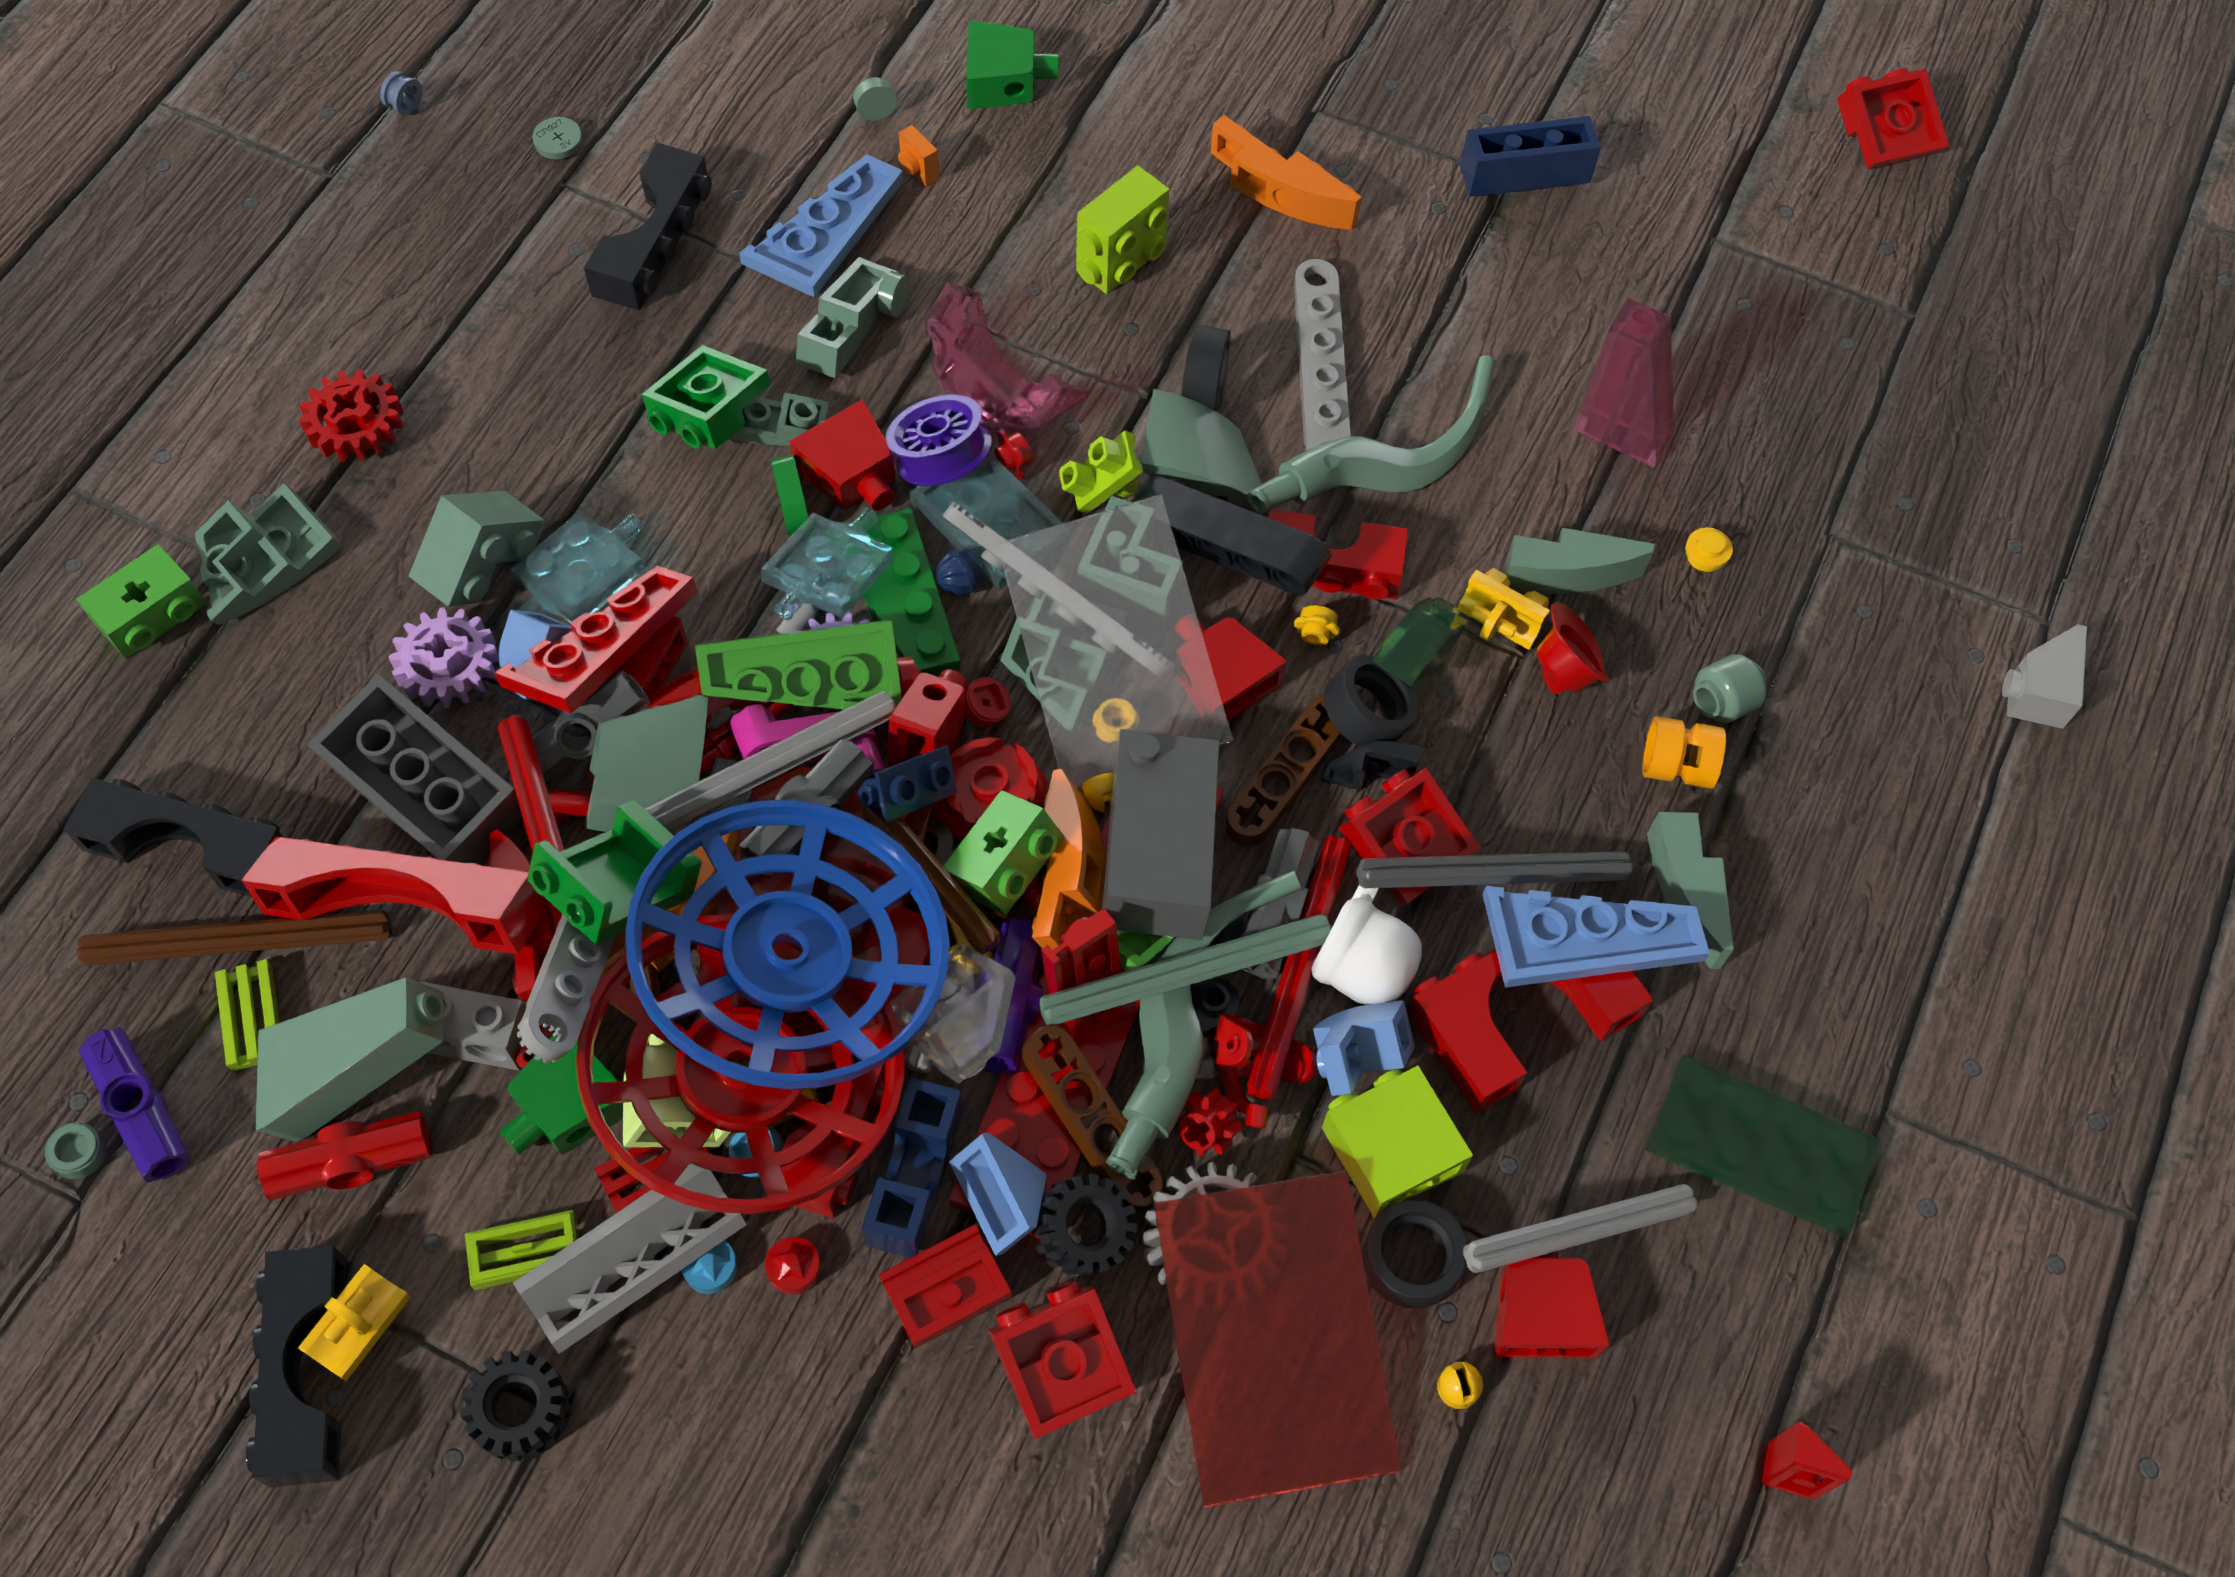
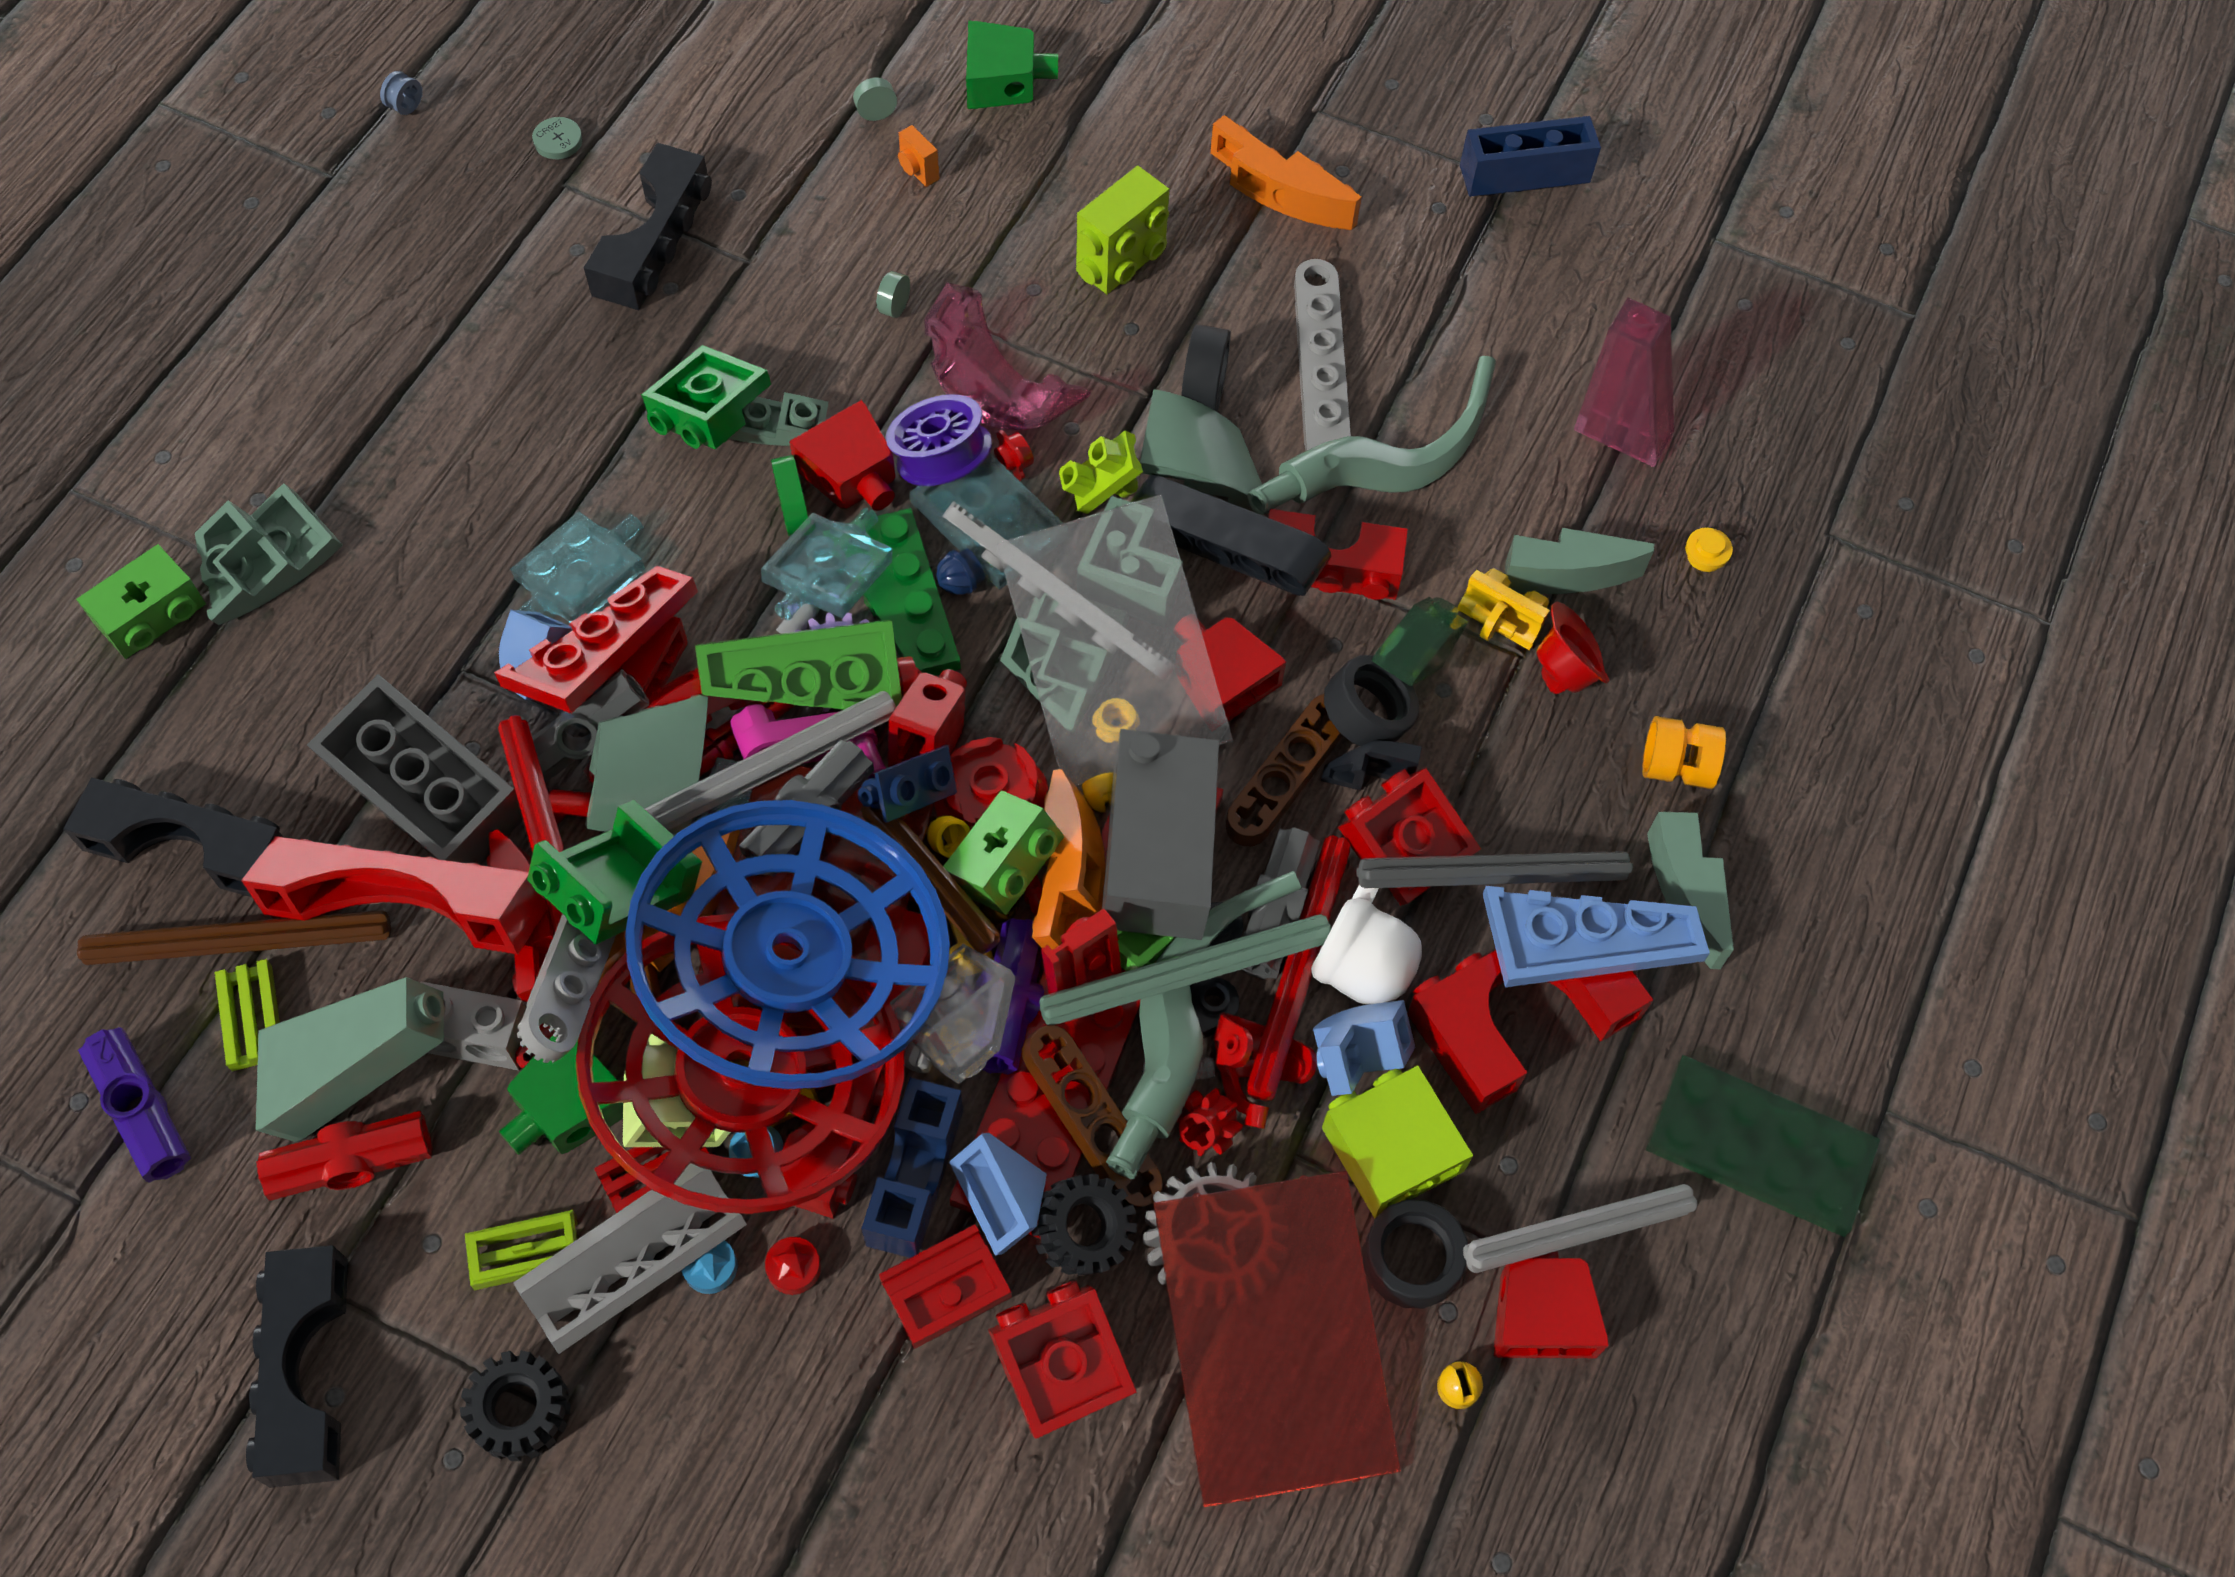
(75, 1150): sand green tile -> none
(351, 415): red gear -> none
(354, 1322): yellow hips -> none
(443, 653): lavender gear -> none
(467, 542): sand green brick -> none
(825, 229): medium blue wing -> none
(842, 319): sand green slope -> none
(953, 831): none -> yellow hinge
(986, 702): red tile -> none
(1317, 625): yellow plate -> none
(1730, 688): sand green head -> none
(1803, 1464): red slope -> none
(1893, 117): red plate -> none
(2049, 681): light grey slope -> none

